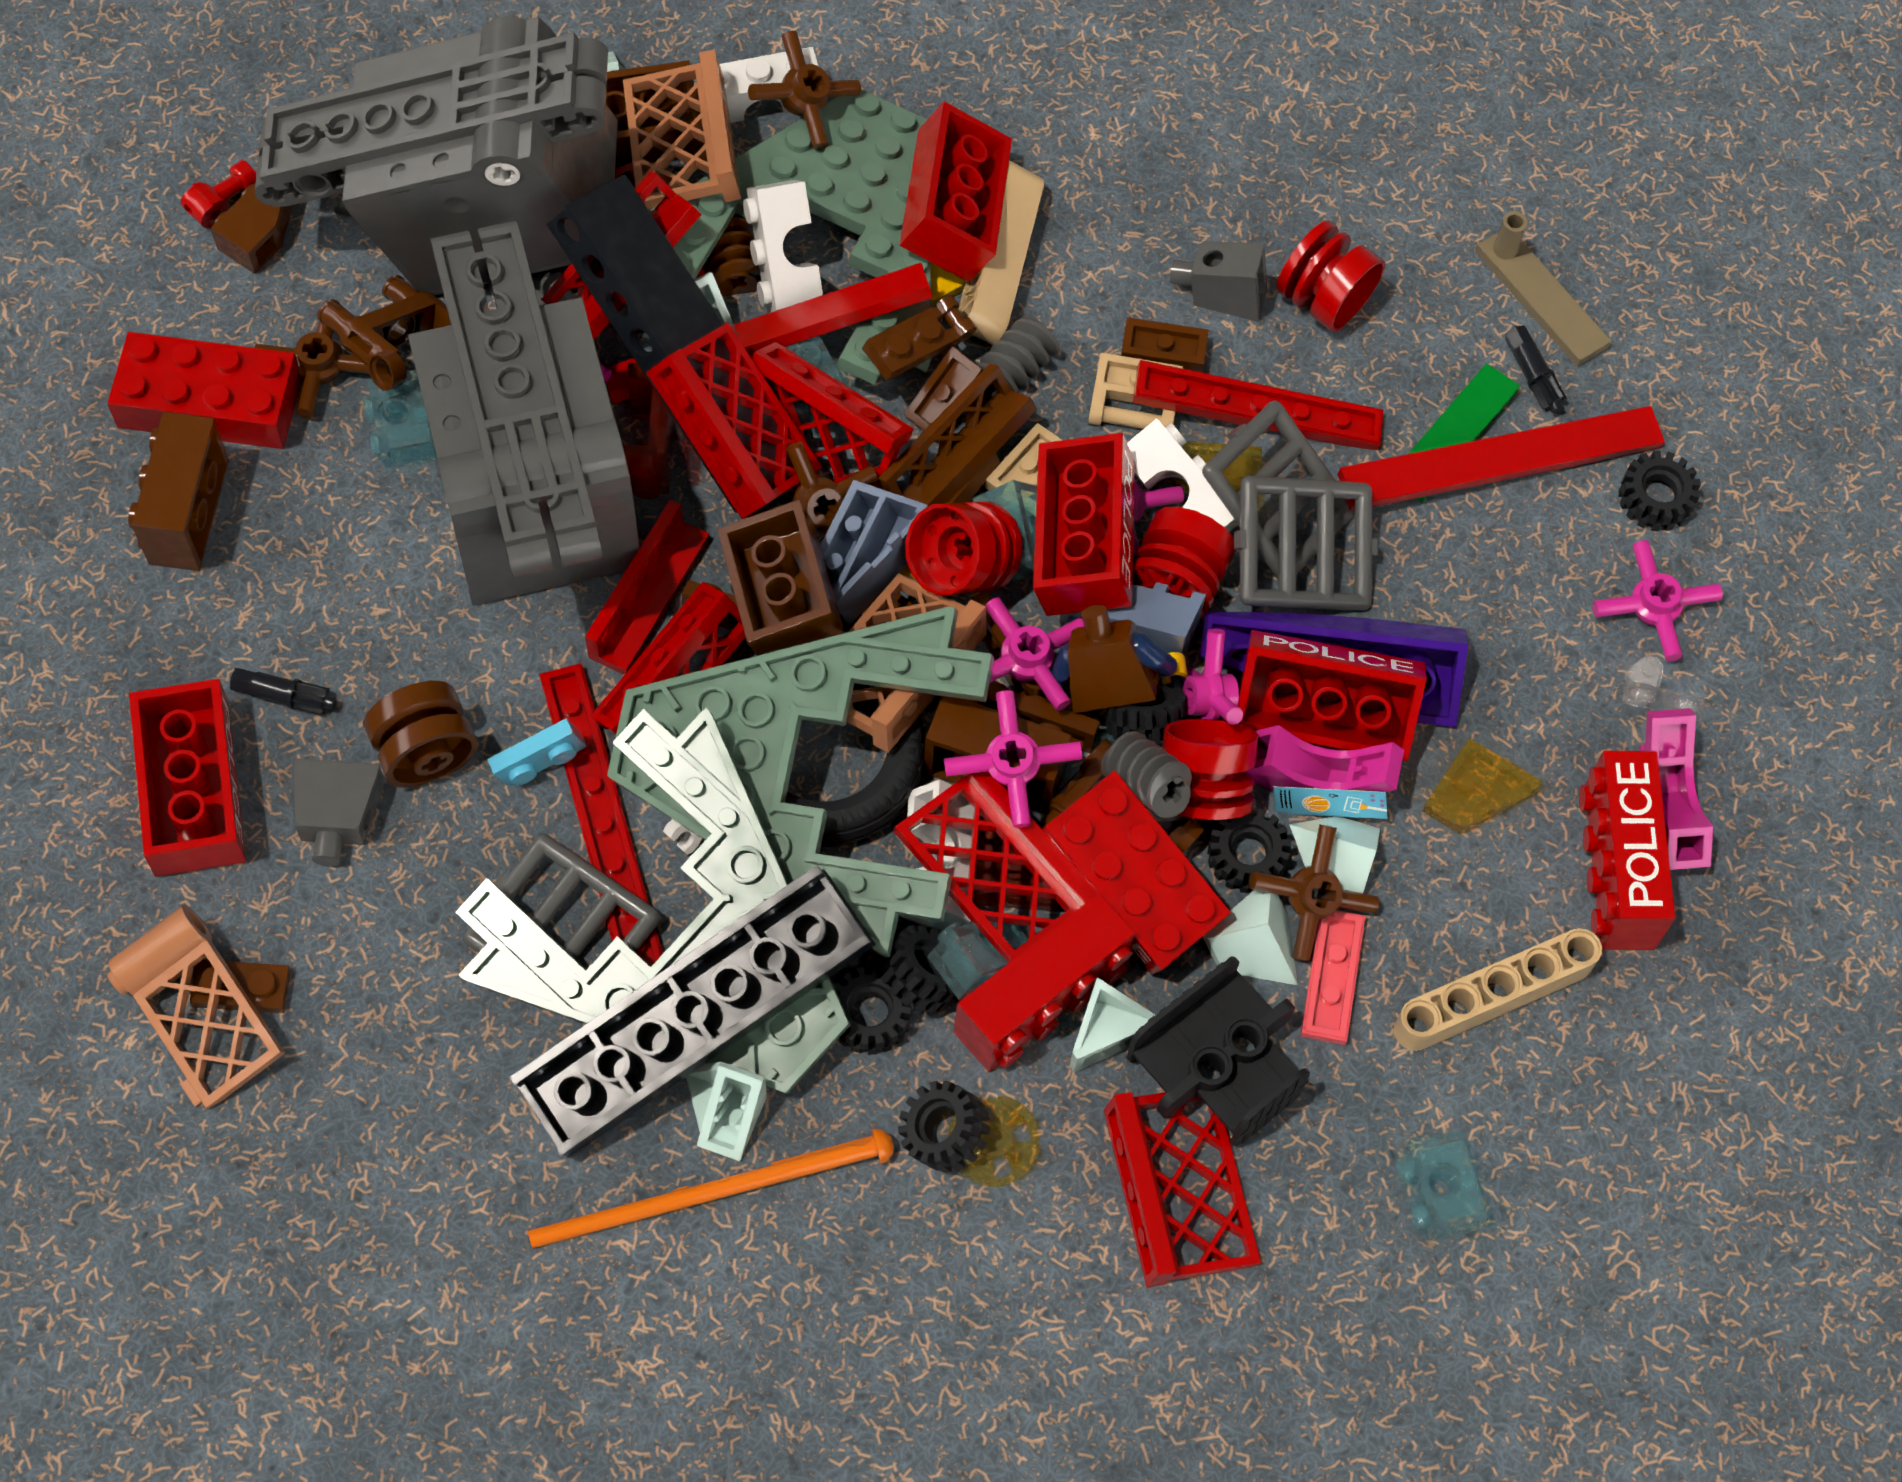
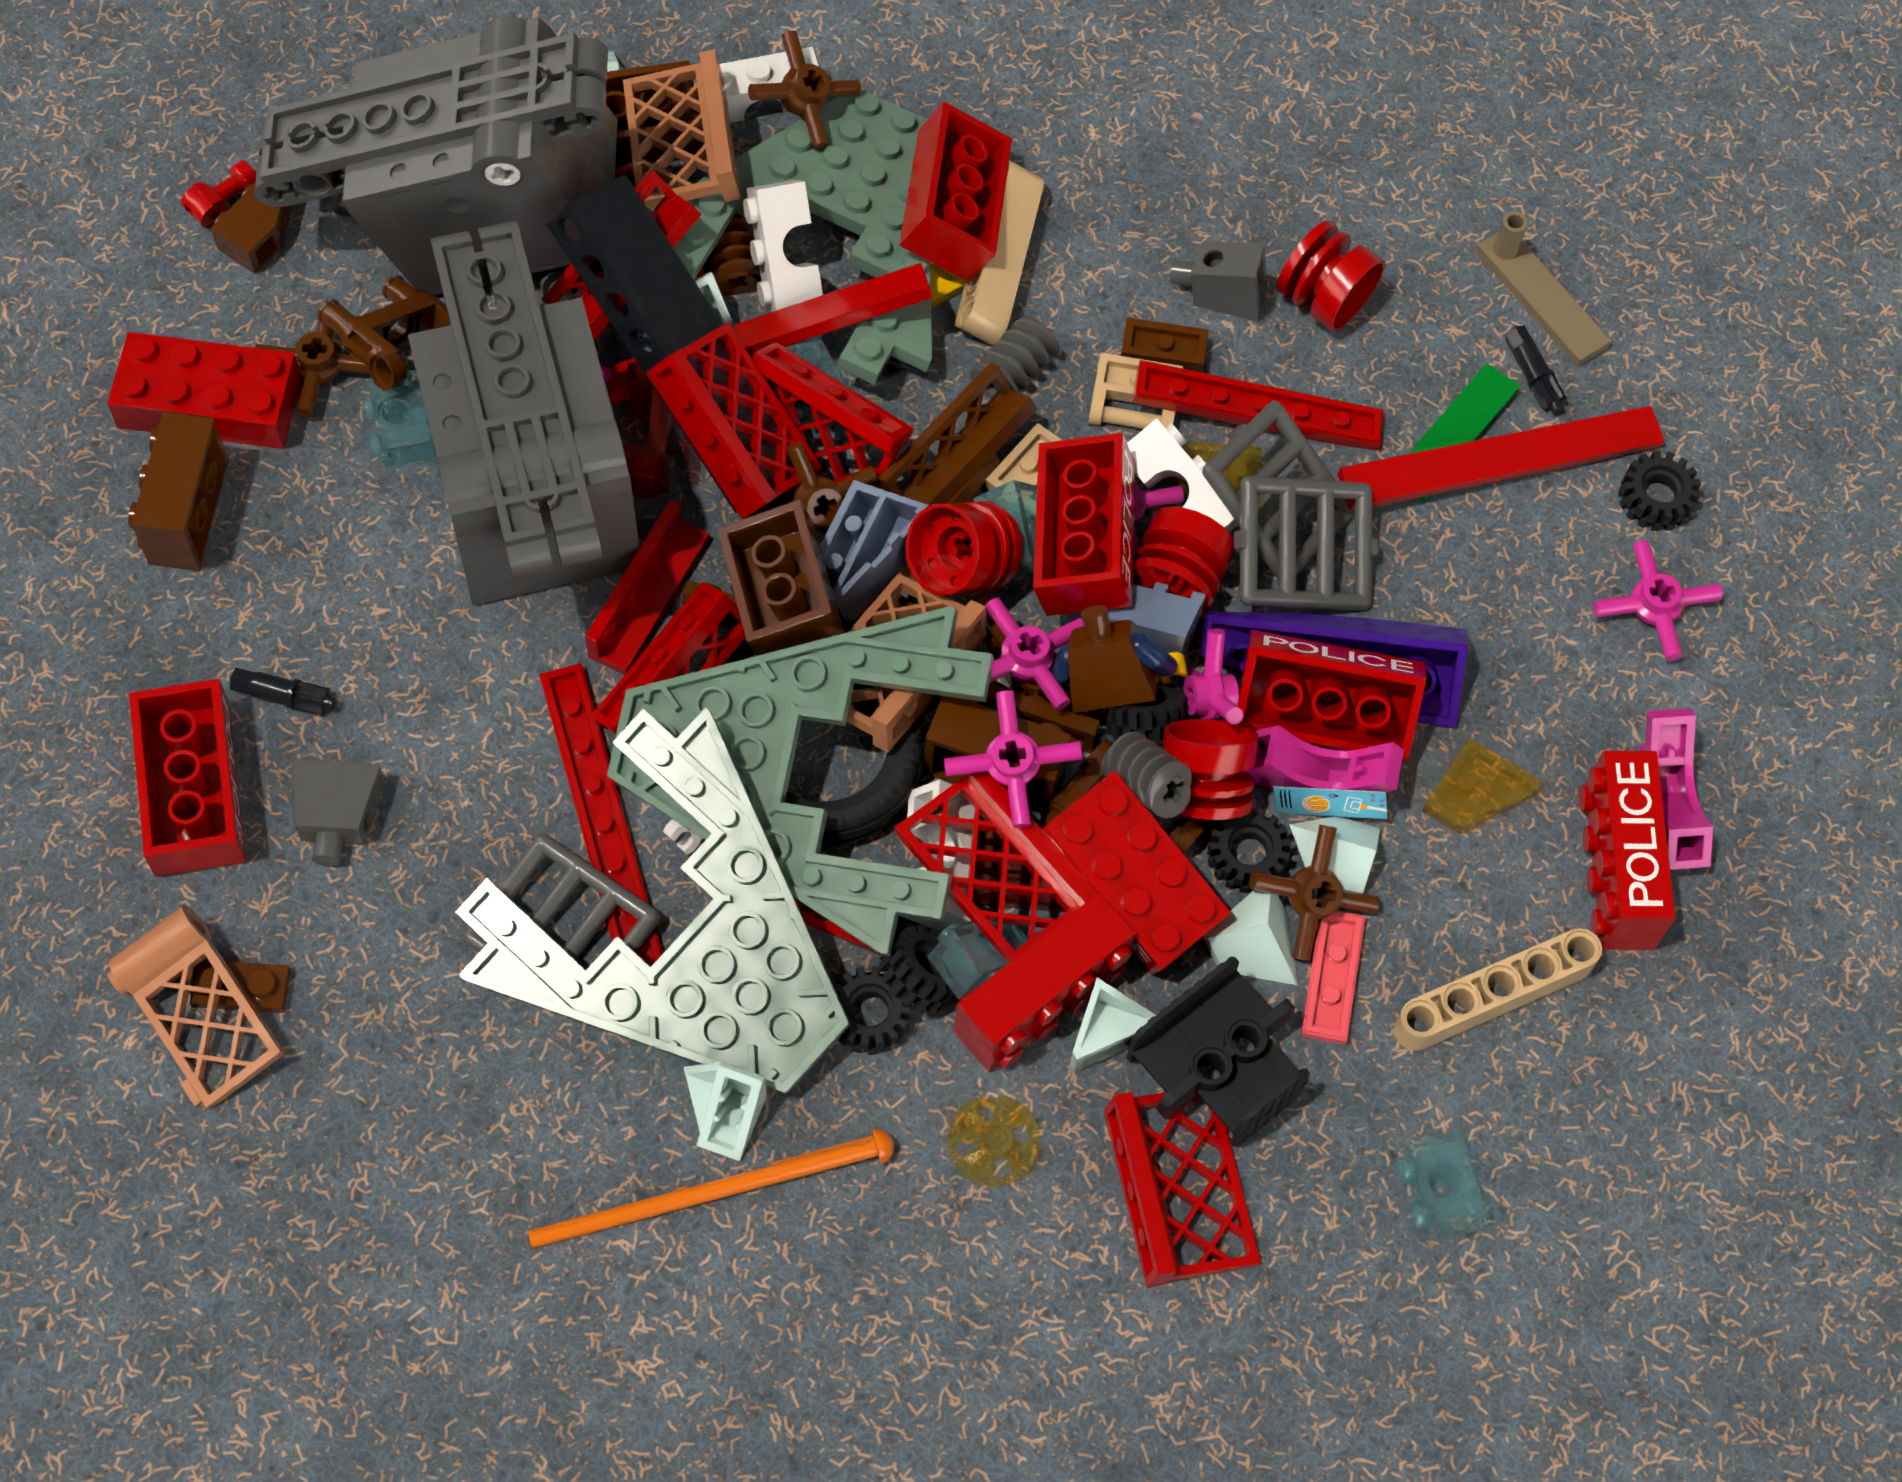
(420, 733): reddish brown wheel -> none
(547, 748): medium azure plate -> none
(693, 1011): tile -> none
(918, 338): reddish brown plate -> none
(923, 1117): black tyre -> none
(942, 387): reddish brown plate -> none
(1642, 687): clear hinge -> none

